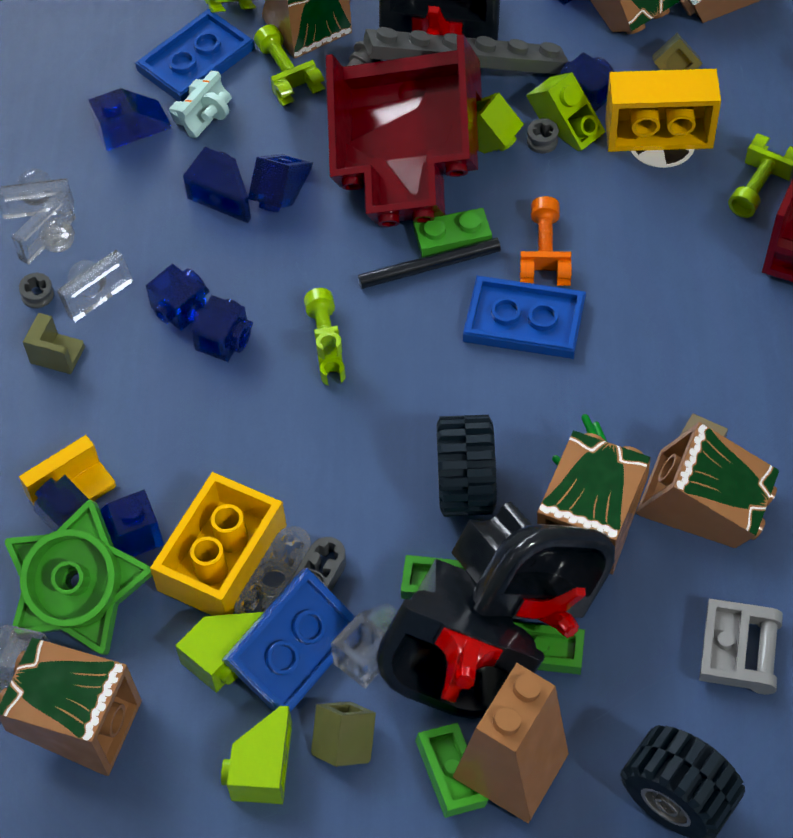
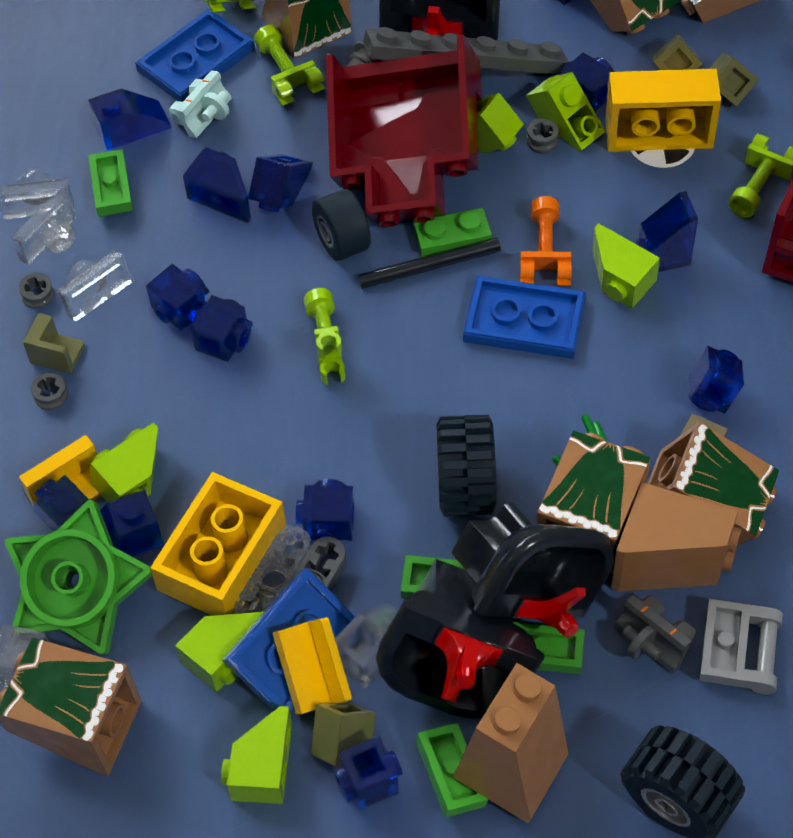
(45, 381): none -> dark grey bush
(110, 182): none -> bright green plate
(127, 466): none -> lime slope
(312, 665): none -> yellow panel
(327, 510): none -> clear blue brick
(341, 224): none -> black wheel
(367, 773): none -> clear blue brick
(623, 266): none -> lime slope
(652, 634): none -> dark grey hips
(670, 233): none -> clear blue slope
(674, 542): none -> medium nougat slope
(716, 380): none -> clear blue brick
(733, 78): none -> olive panel

